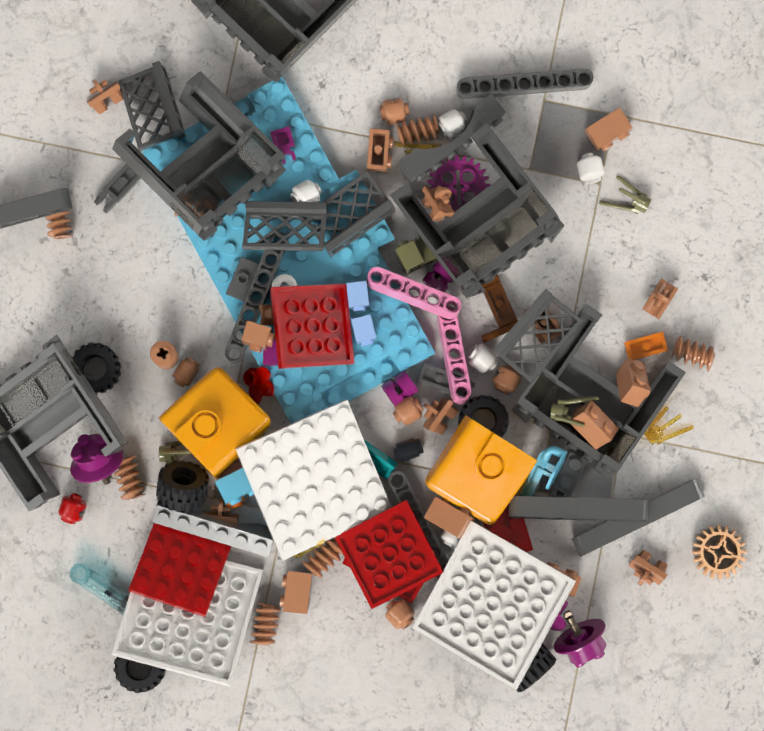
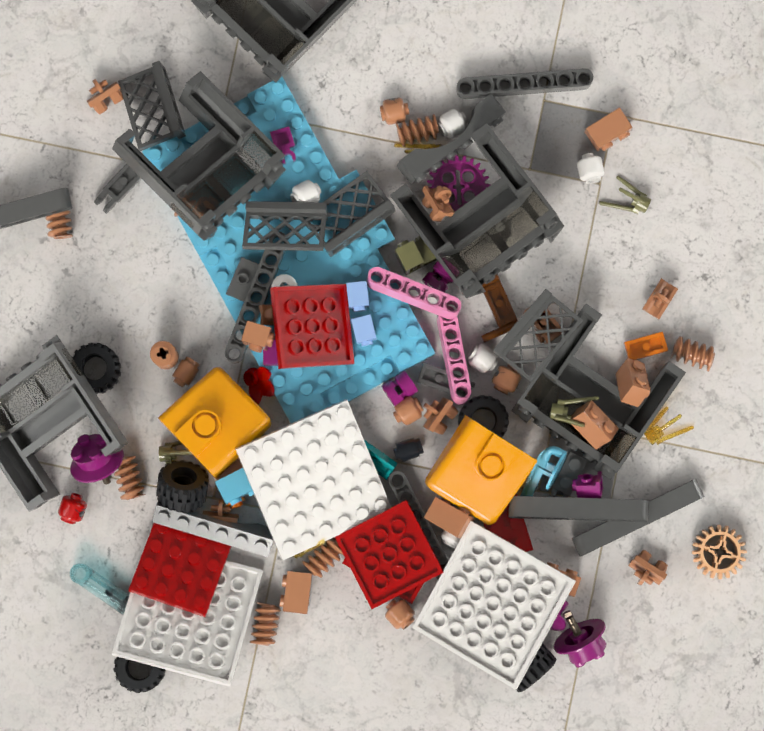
(378, 148): nougat brick -> none
(588, 485): none -> magenta brick

